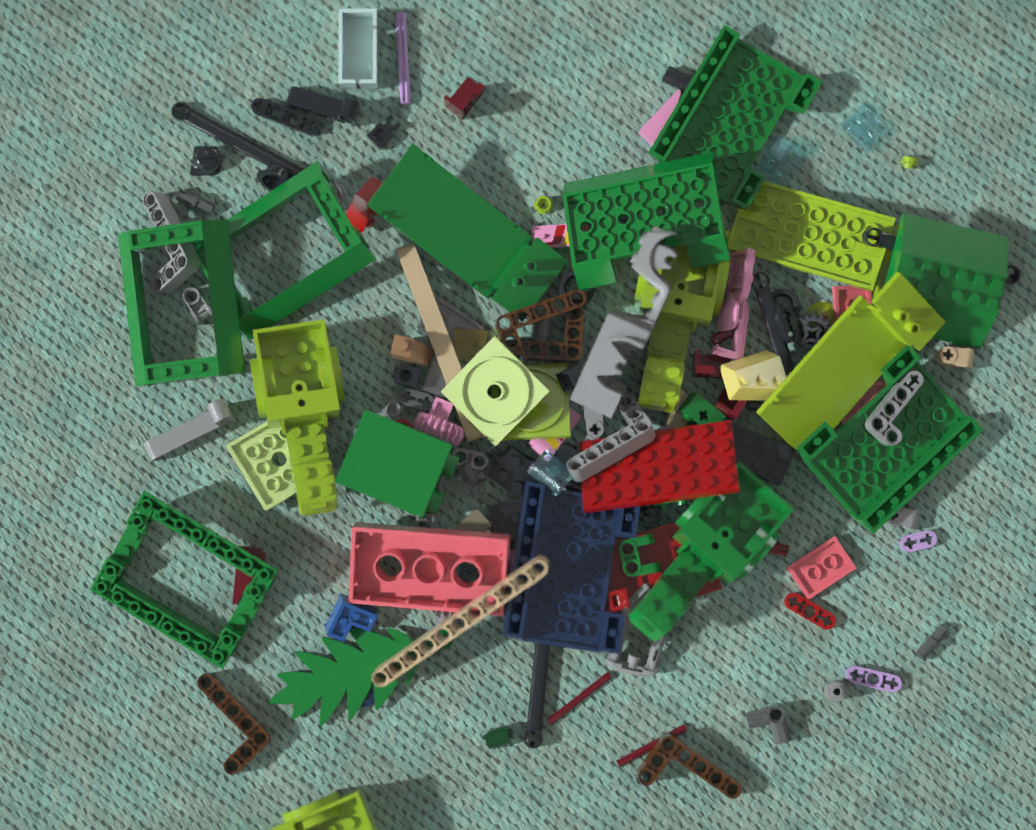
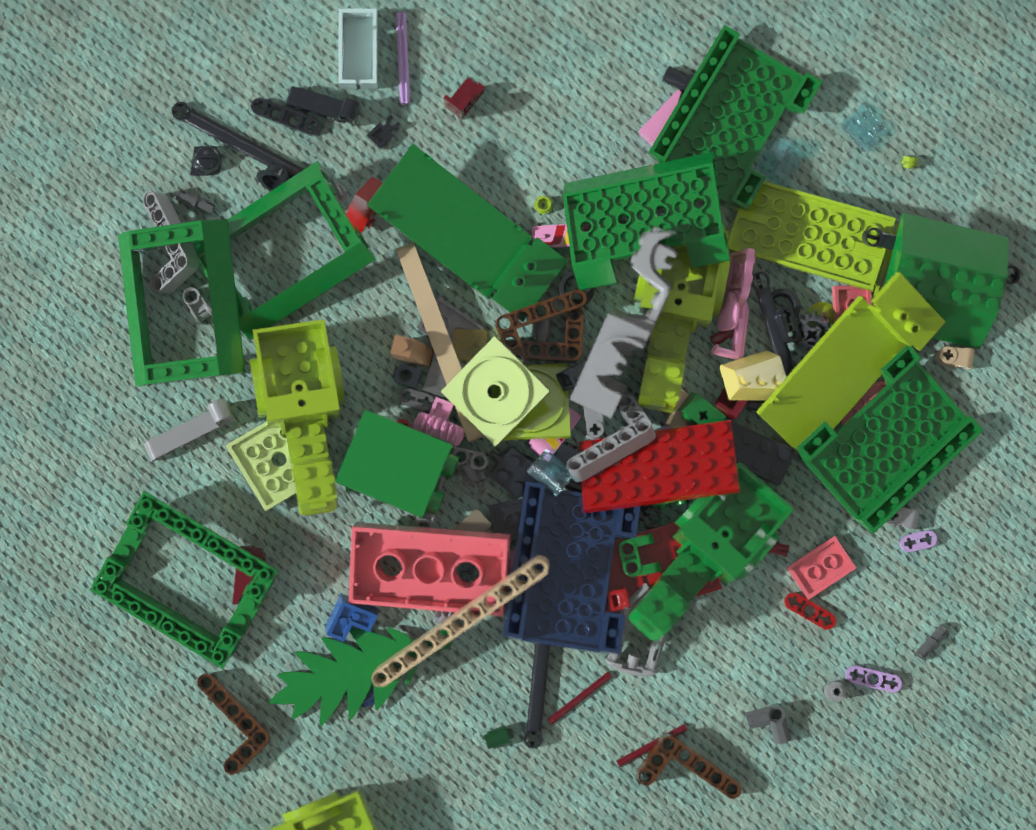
(388, 410): light grey plate -> none
(707, 365): dark red panel -> none
(896, 405): light grey beam -> none

